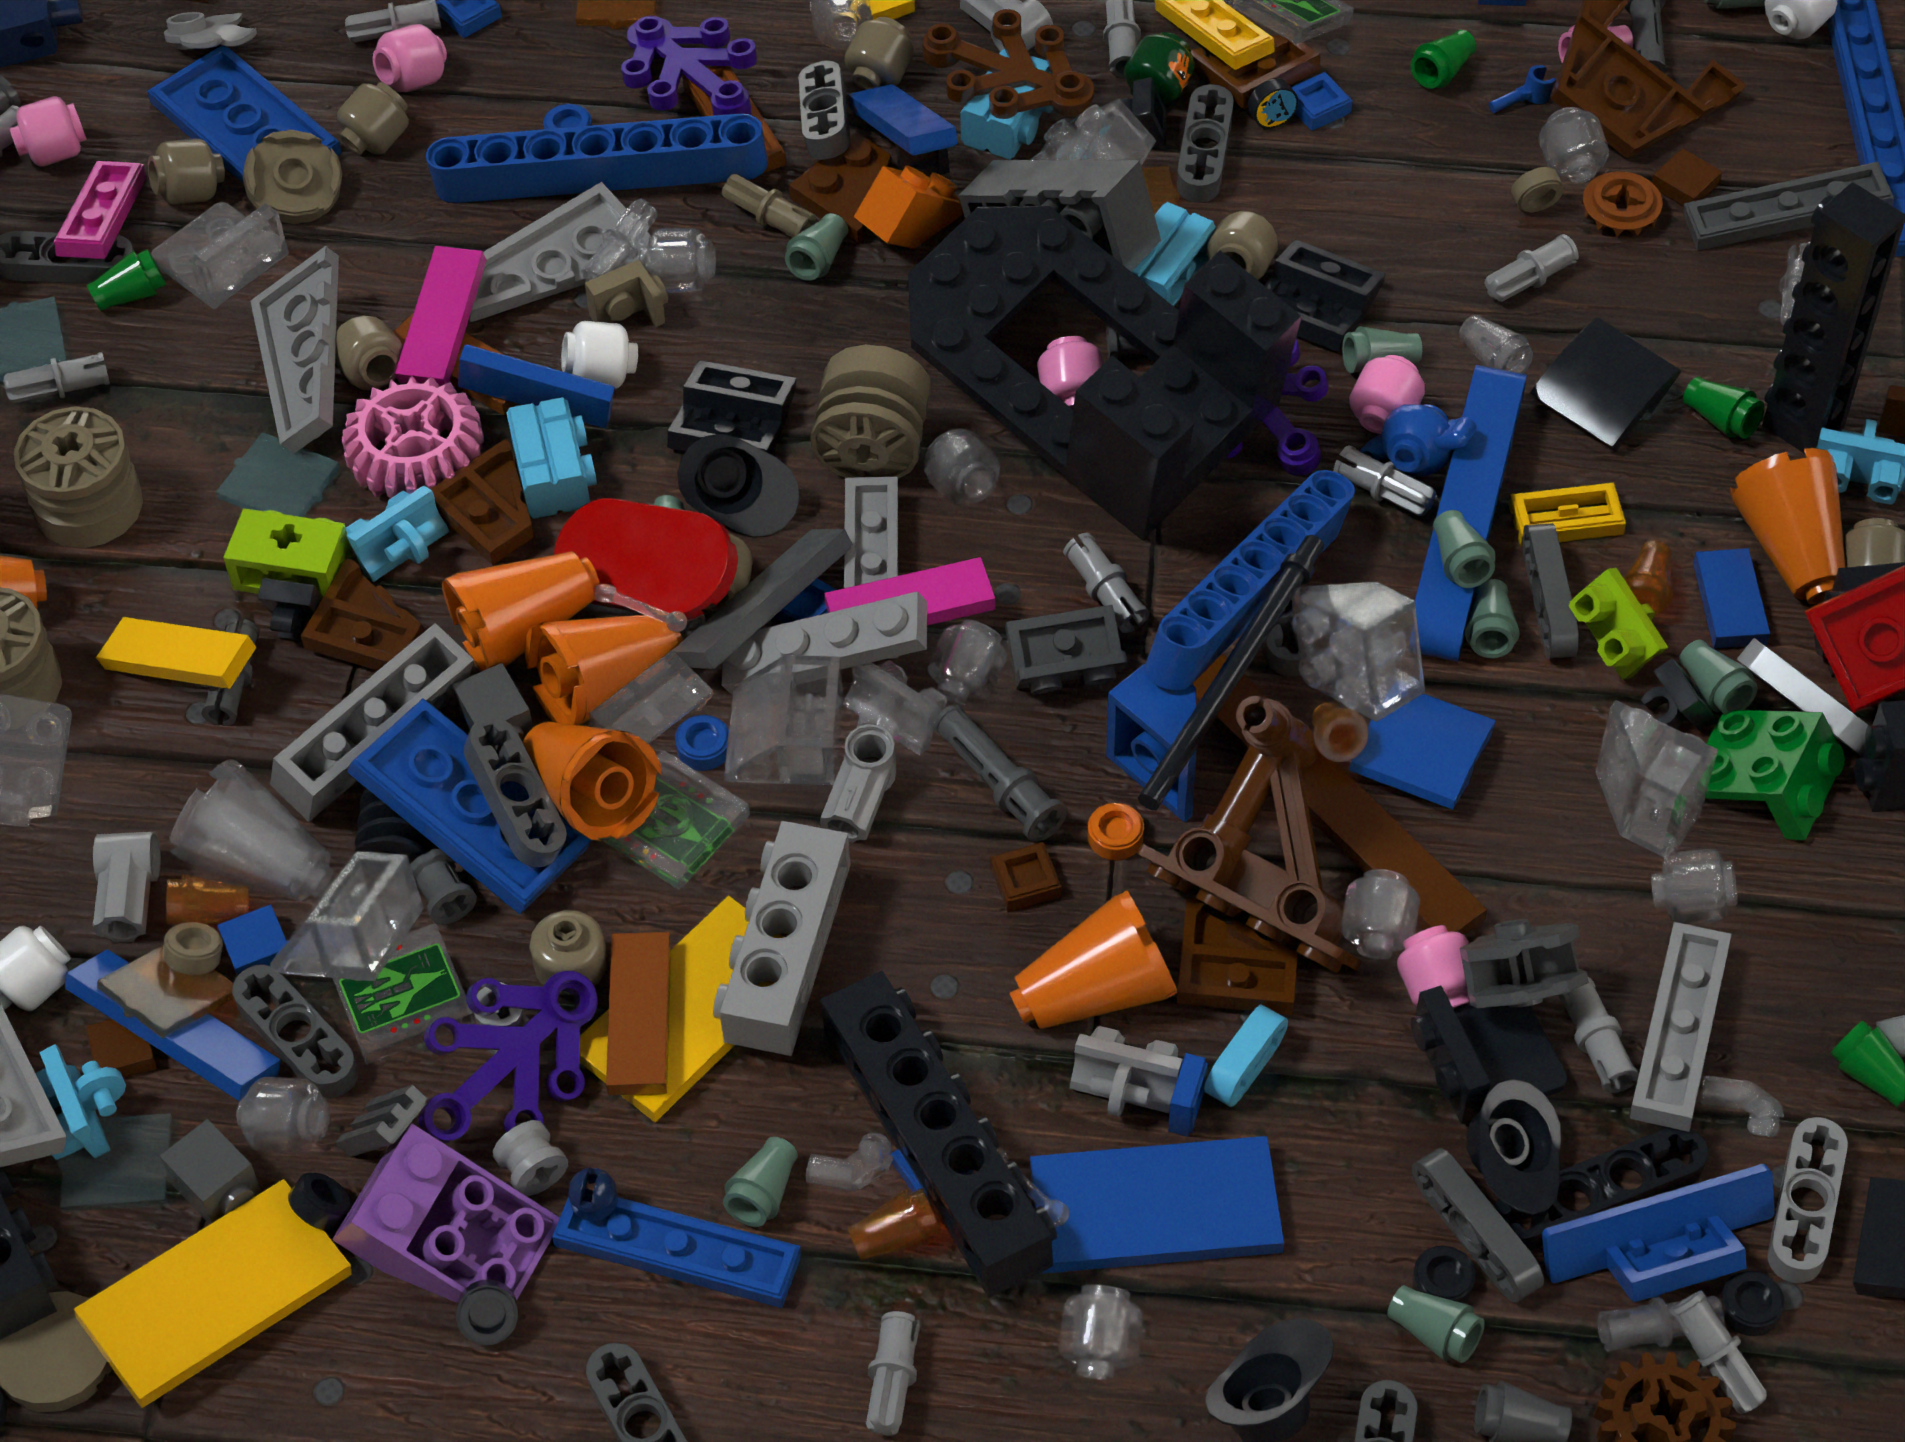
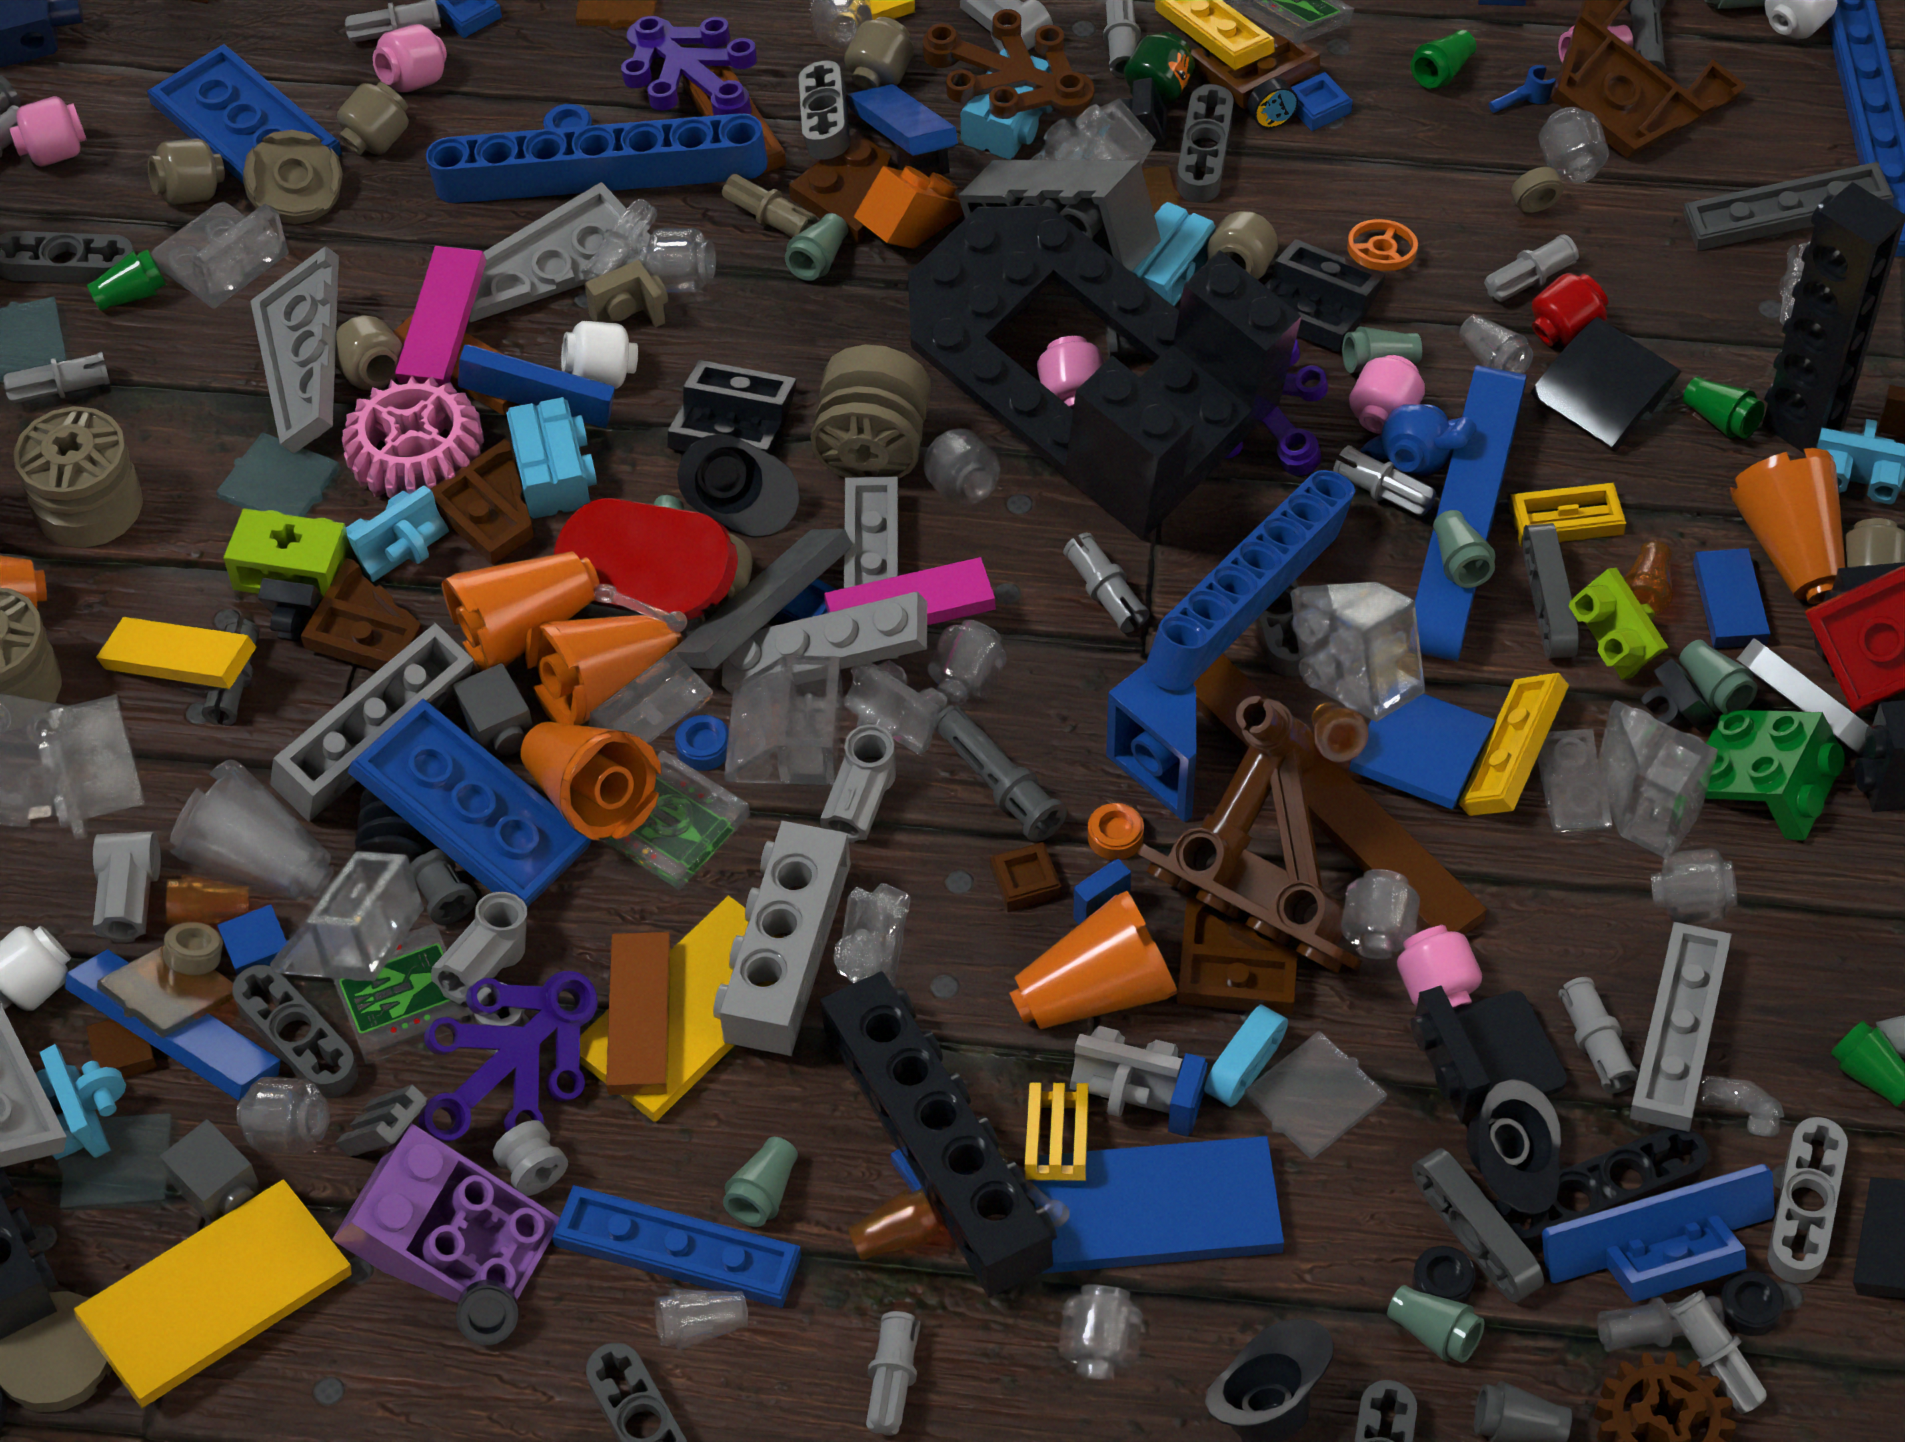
(92, 762): none -> clear bracket
(100, 210): dark pink tile -> none
(195, 31): light grey plate -> none
(319, 1201): black tile -> none
(485, 947): none -> light grey piece
(509, 814): dark grey beam -> none
(569, 943): dark tan head -> none
(604, 1194): dark blue hinge -> none
(698, 1316): none -> clear cone
(857, 1170): clear arm -> none
(872, 933): none -> clear hips
(1057, 1100): none -> yellow tile
(1065, 649): dark grey bracket -> none
(1100, 888): none -> blue tile
(1296, 570): black bar -> none
(1315, 1095): none -> clear piece
(1387, 259): none -> orange piece
(1492, 623): sand green cone -> none
(1513, 744): none -> yellow tile
(1522, 964): dark grey hinge -> none
(1567, 308): none -> red head
(1572, 782): none -> clear slope
(1640, 194): dark orange gear -> none
(1686, 178): reddish brown tile -> none

